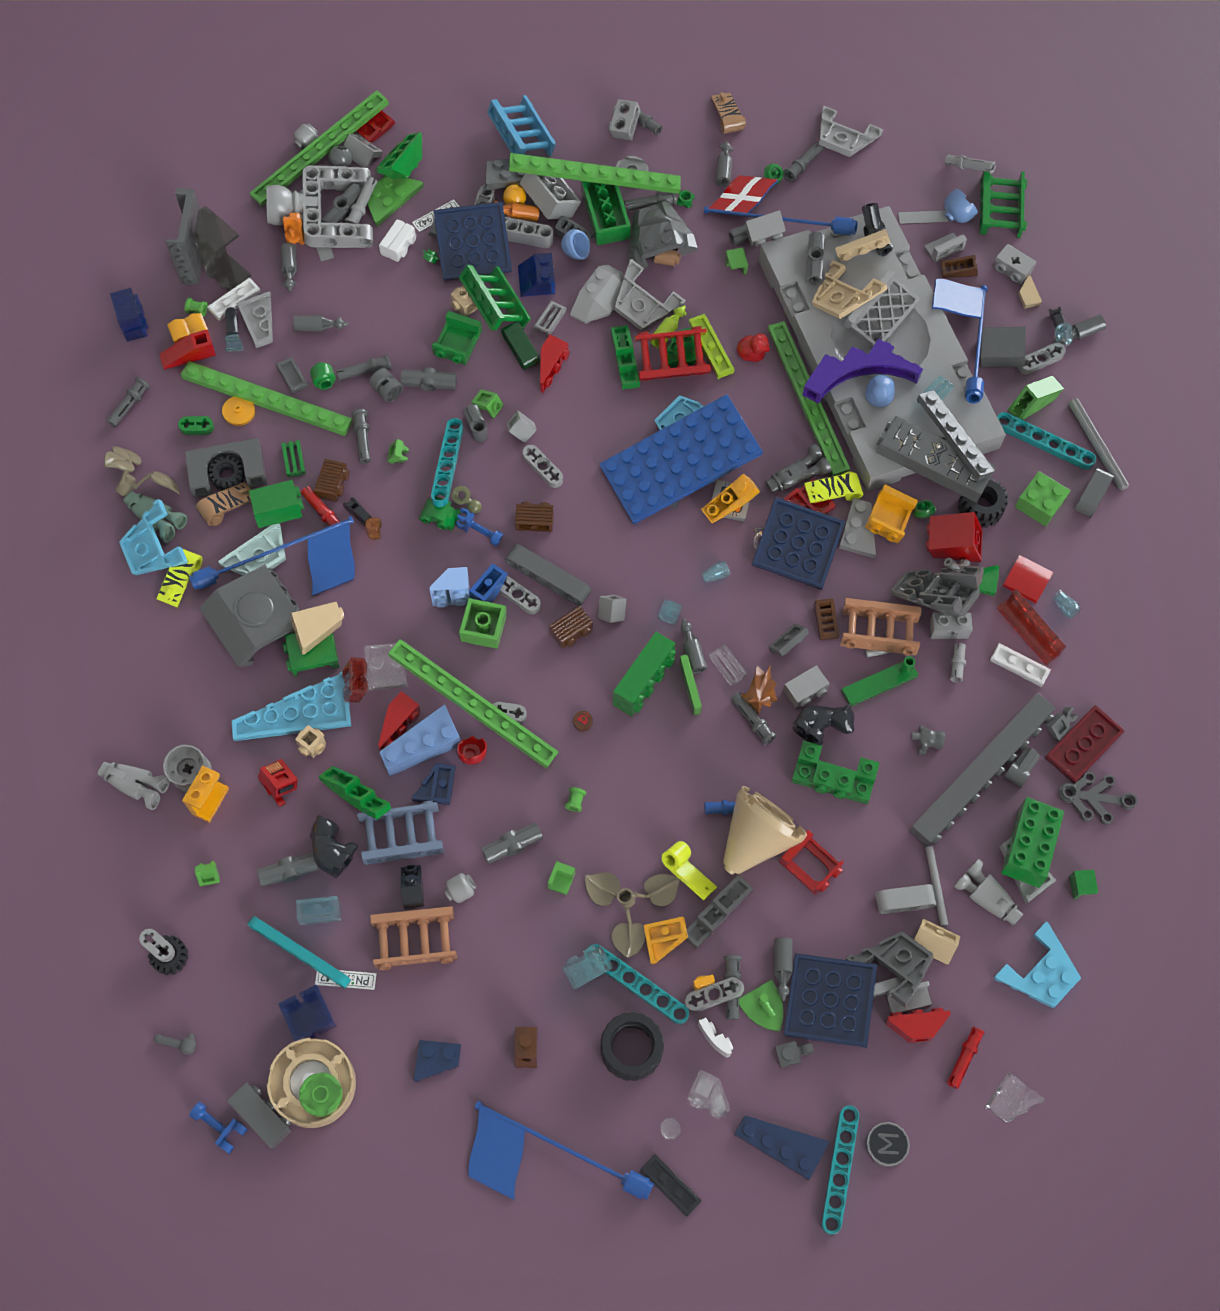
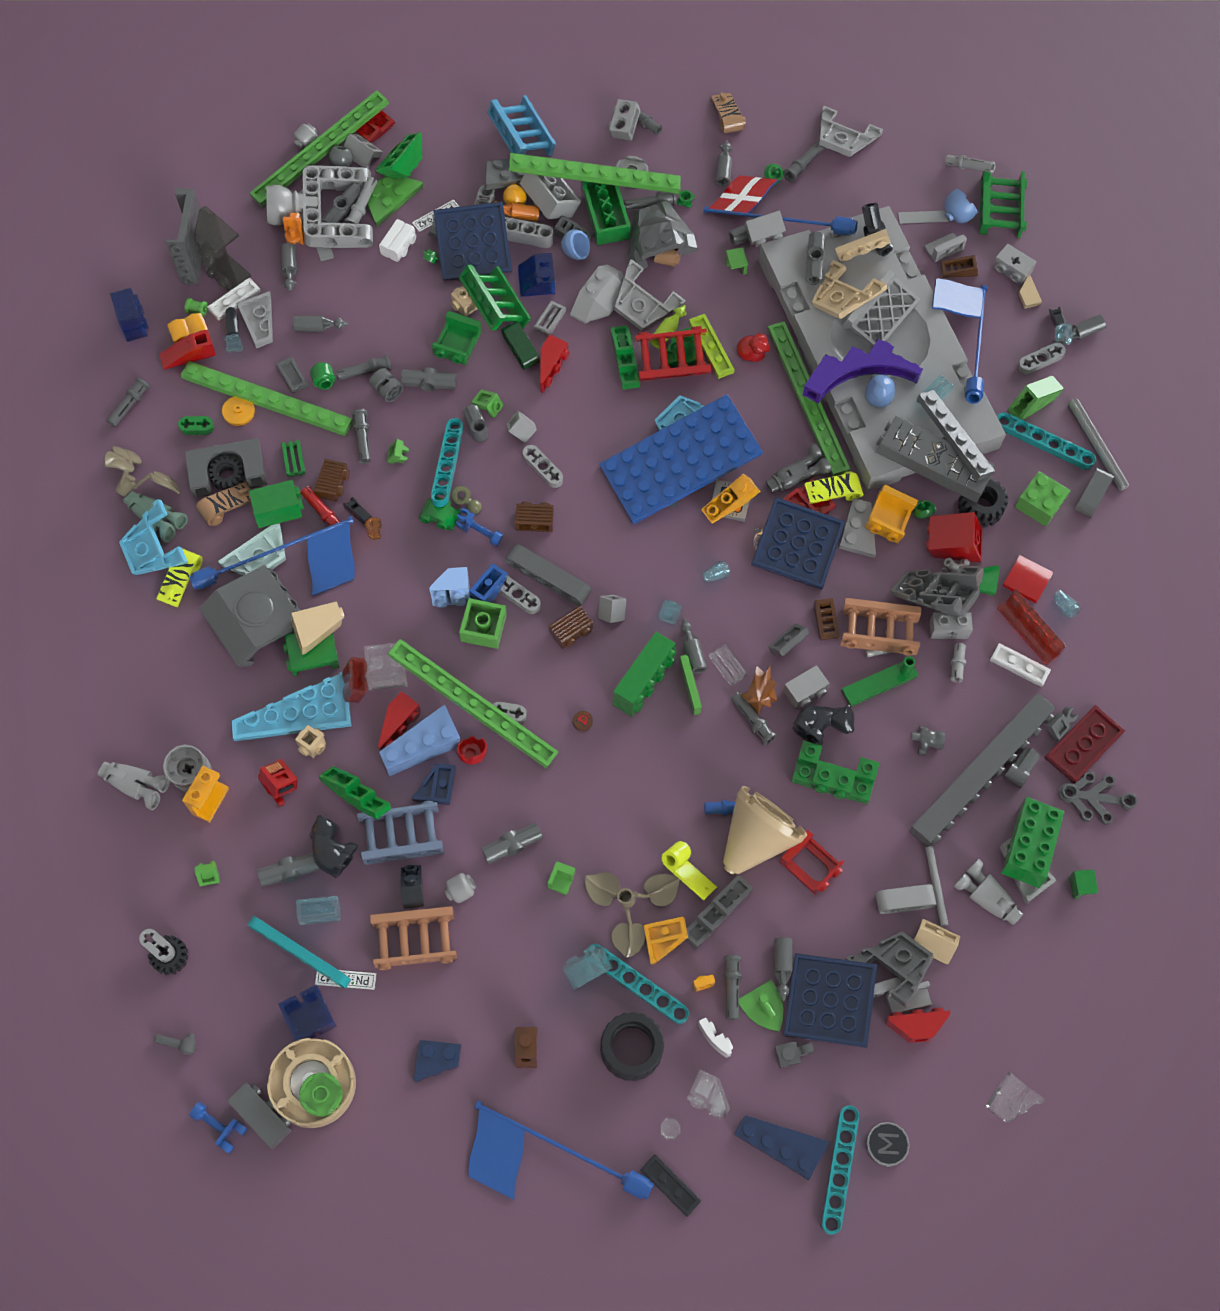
(575, 799): bright green bush -> none
(702, 1005): light grey beam -> none
(965, 1057): red pin -> none
(1003, 346): dark grey brick -> none
(1050, 977): medium azure wing -> none

